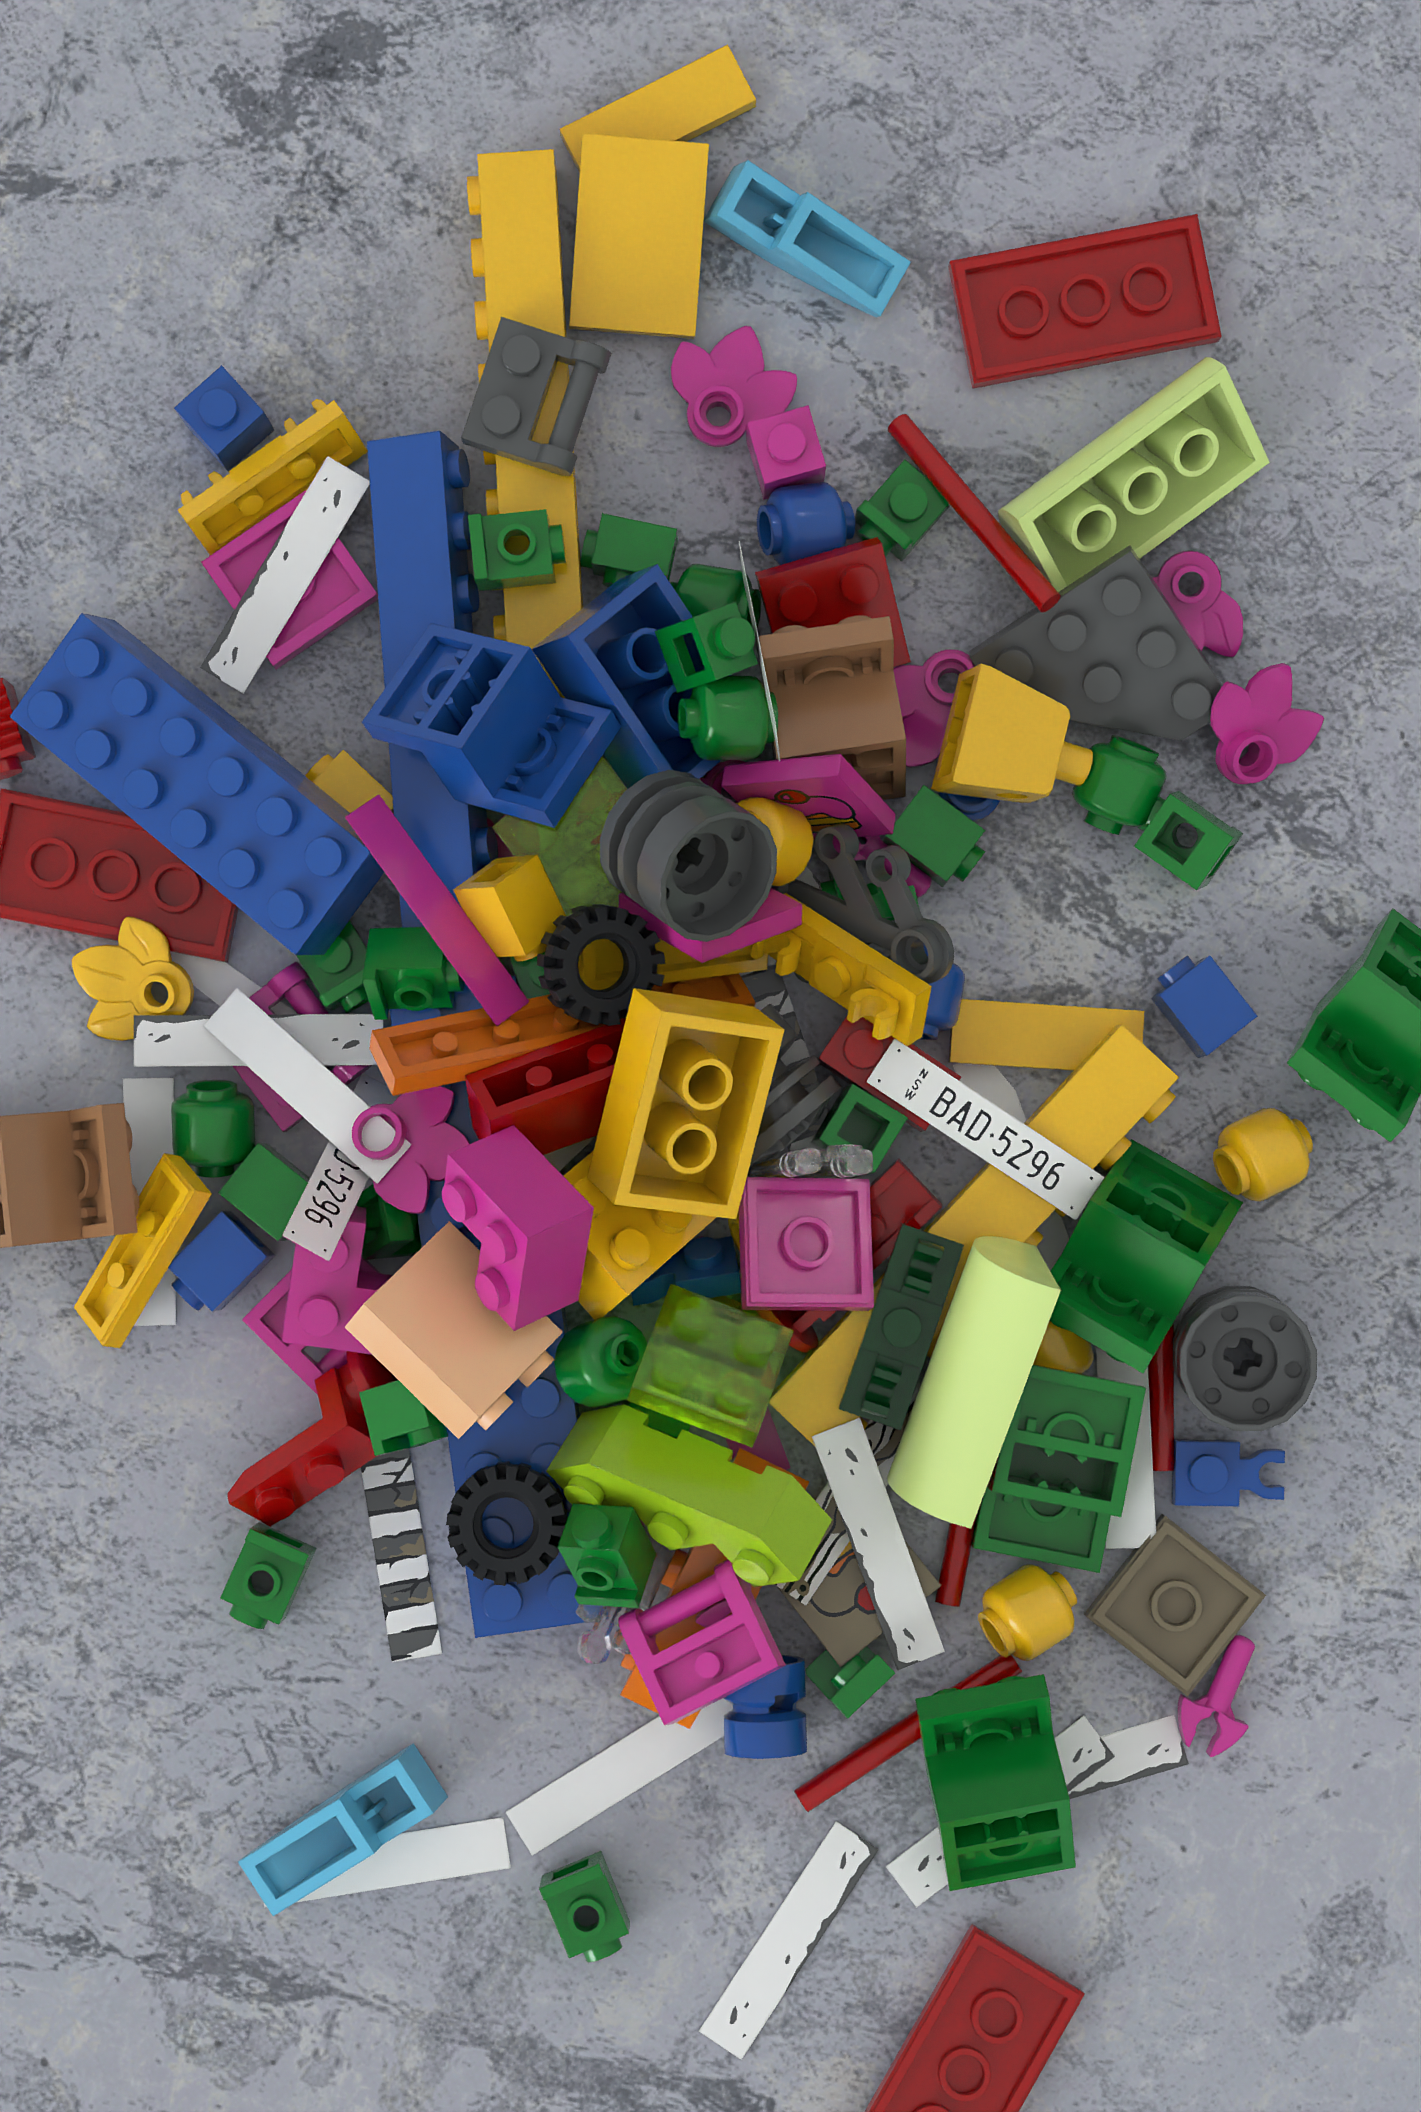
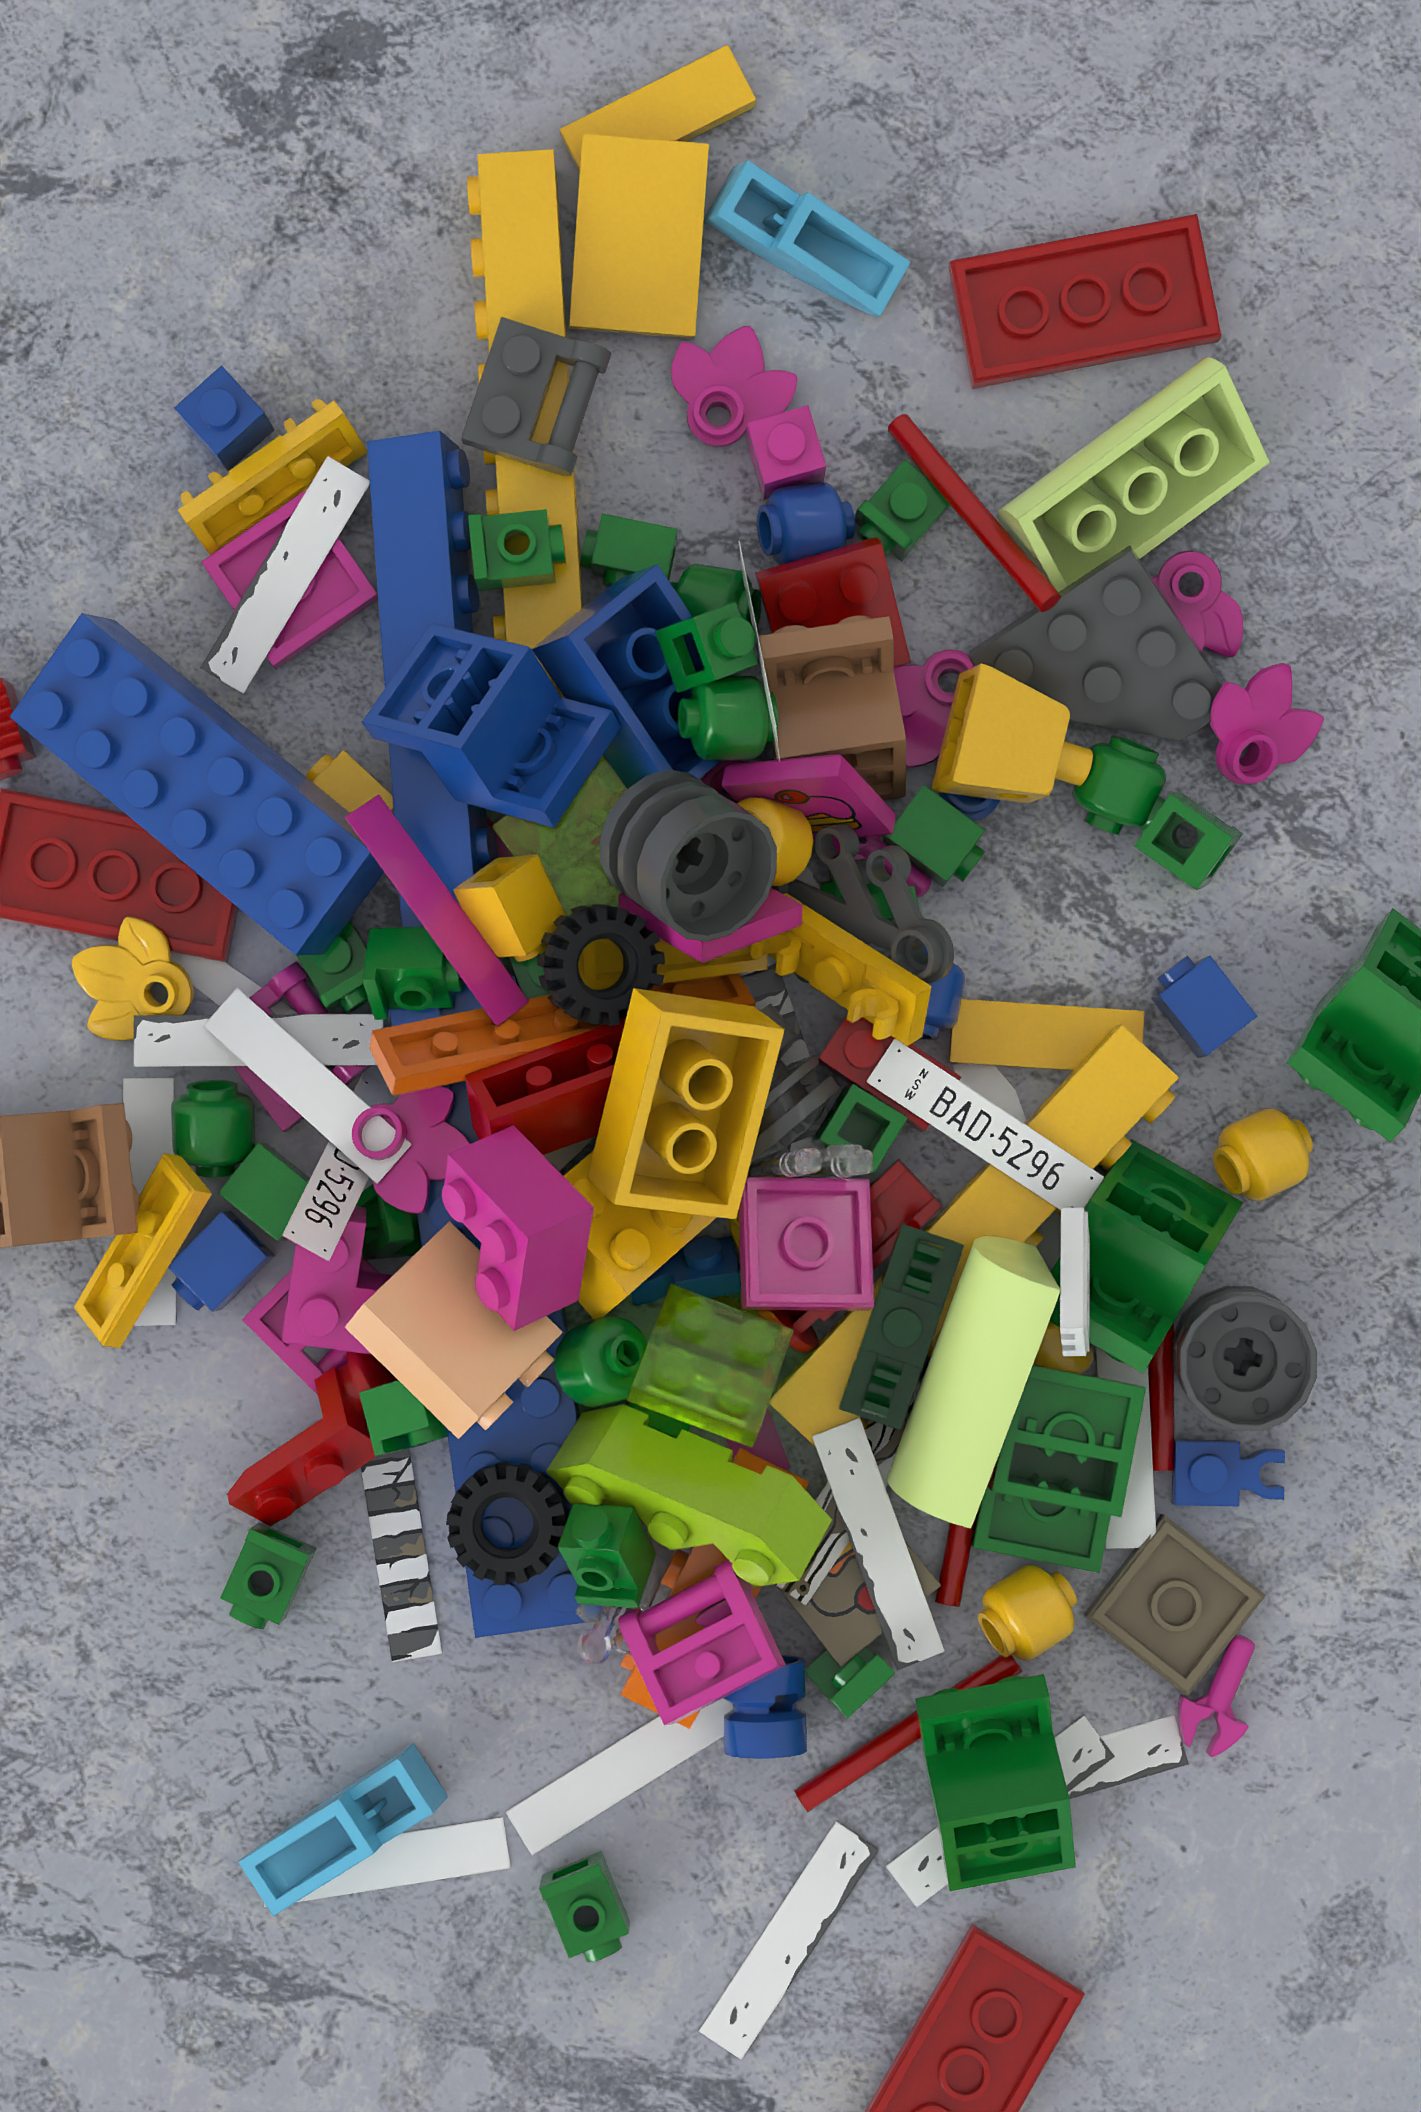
(1075, 1282): none -> white tile

